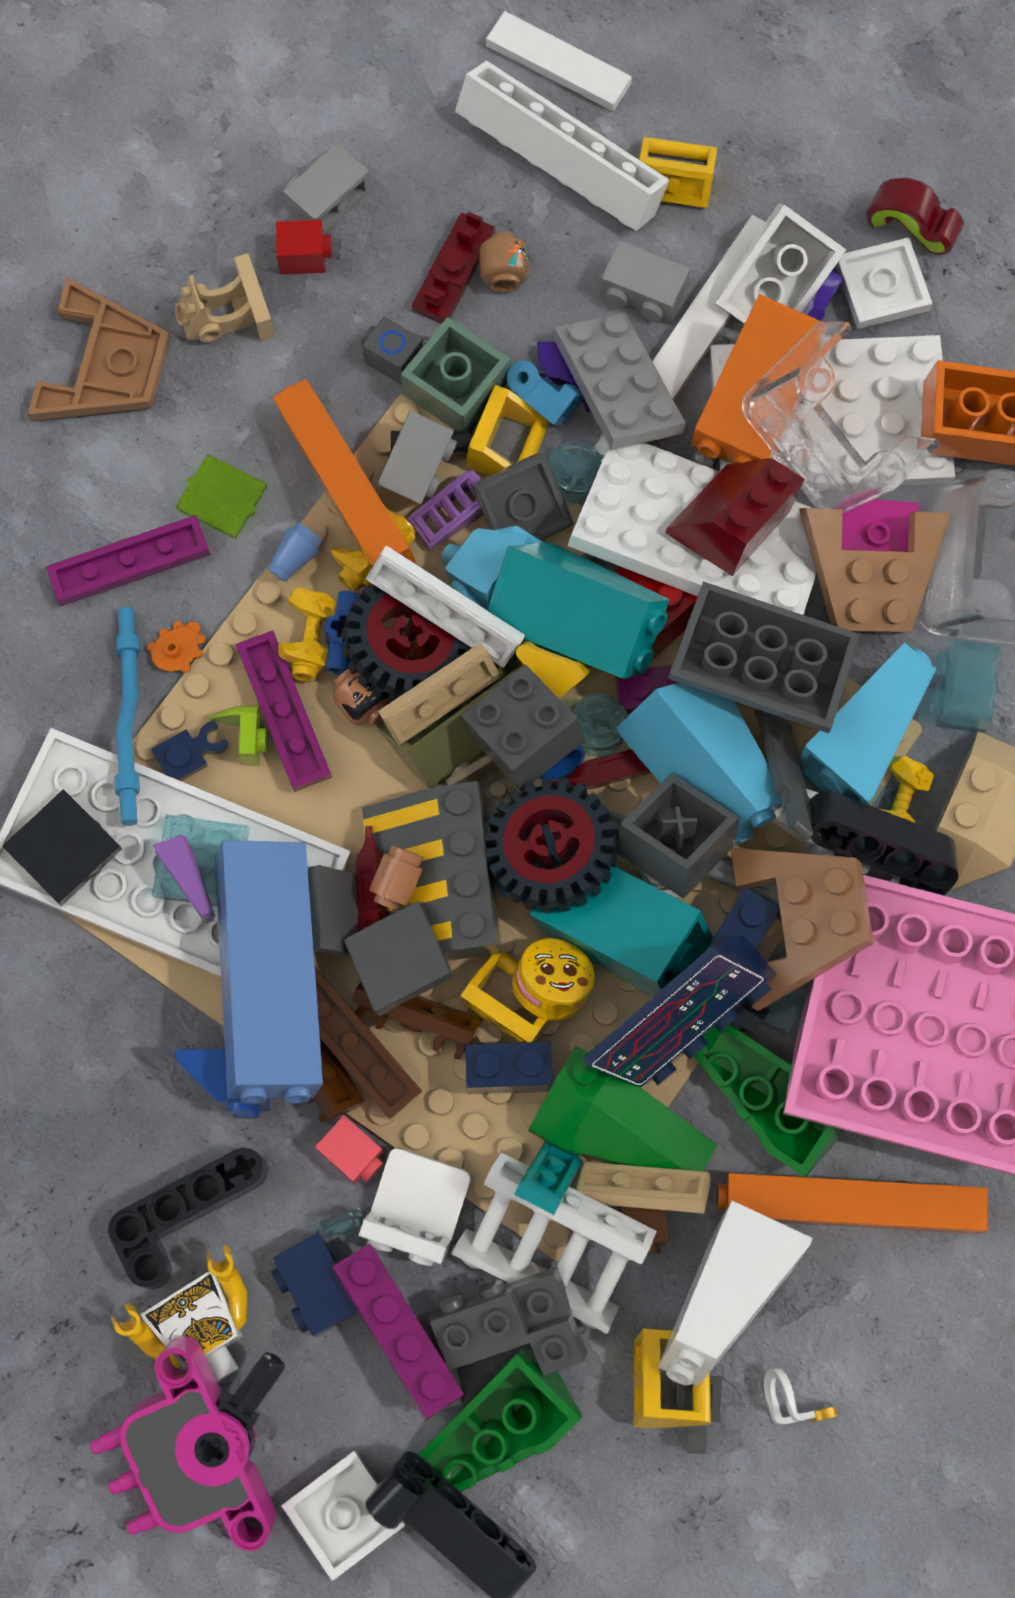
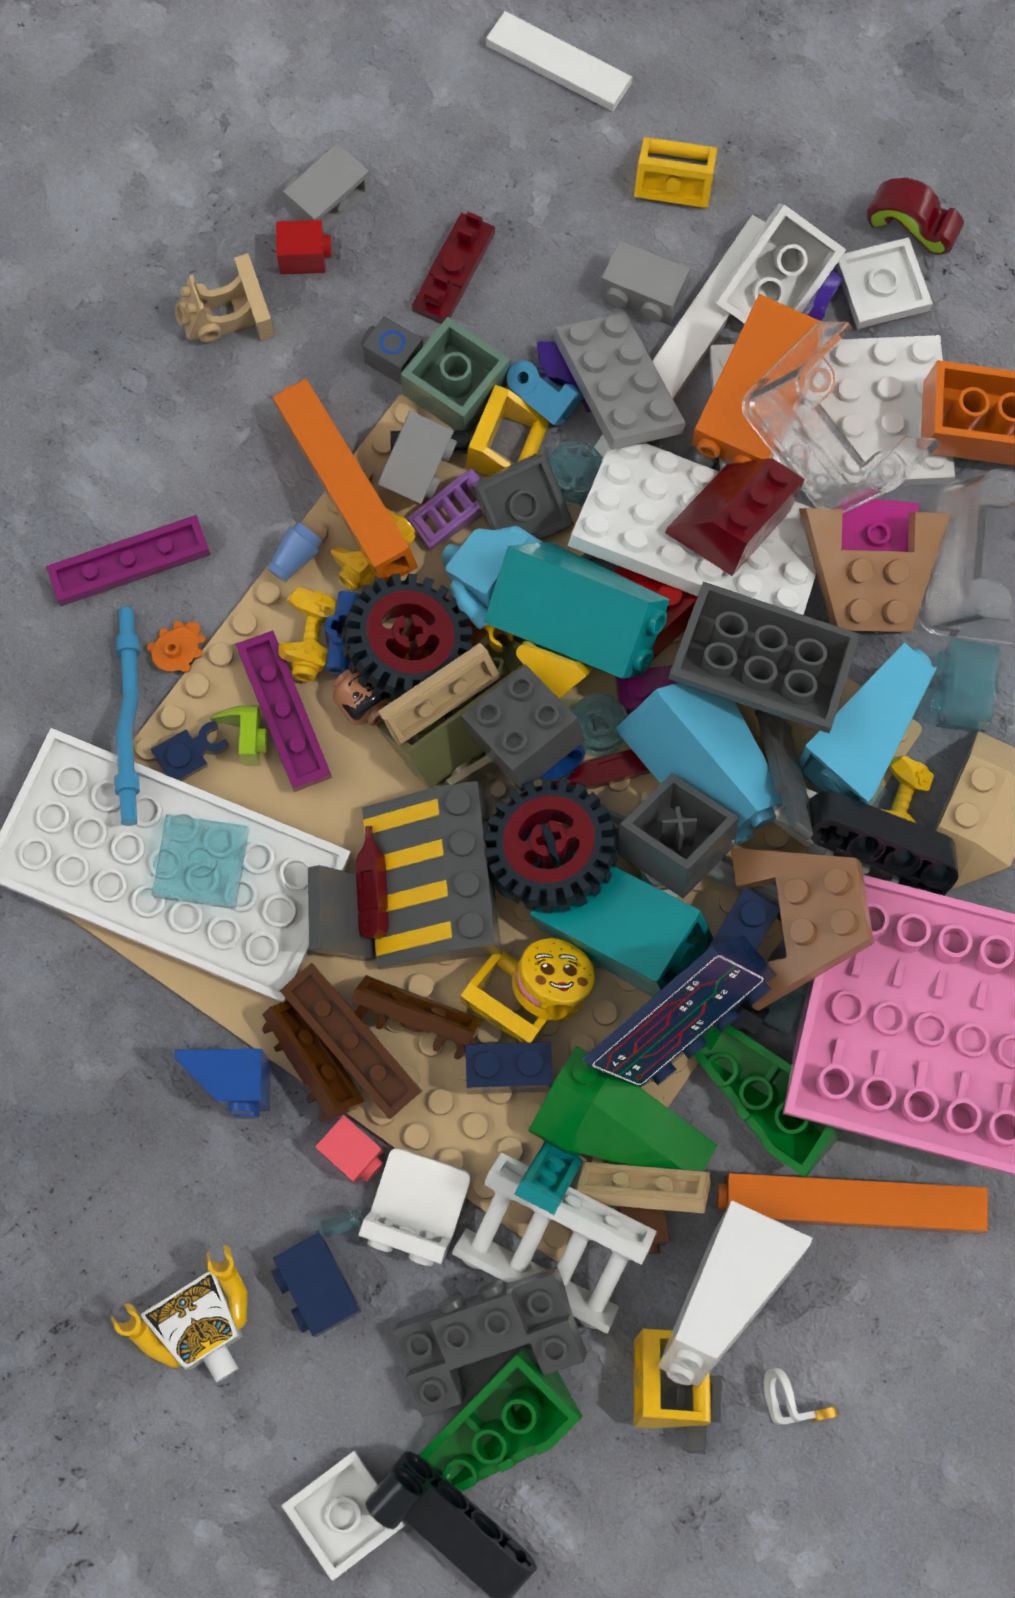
(62, 847): black tile -> none
(118, 365): medium nougat wing -> none
(172, 1453): piece -> none
(182, 865): medium lavender slope -> none
(191, 1209): black beam -> none
(221, 496): clear neon green piece -> none
(267, 971): medium blue brick -> none
(396, 877): nougat brick -> none
(397, 1332): magenta plate -> none
(398, 958): dark grey tile -> none
(444, 606): white tile -> none
(504, 262): medium nougat head -> none
(561, 145): white brick -> none

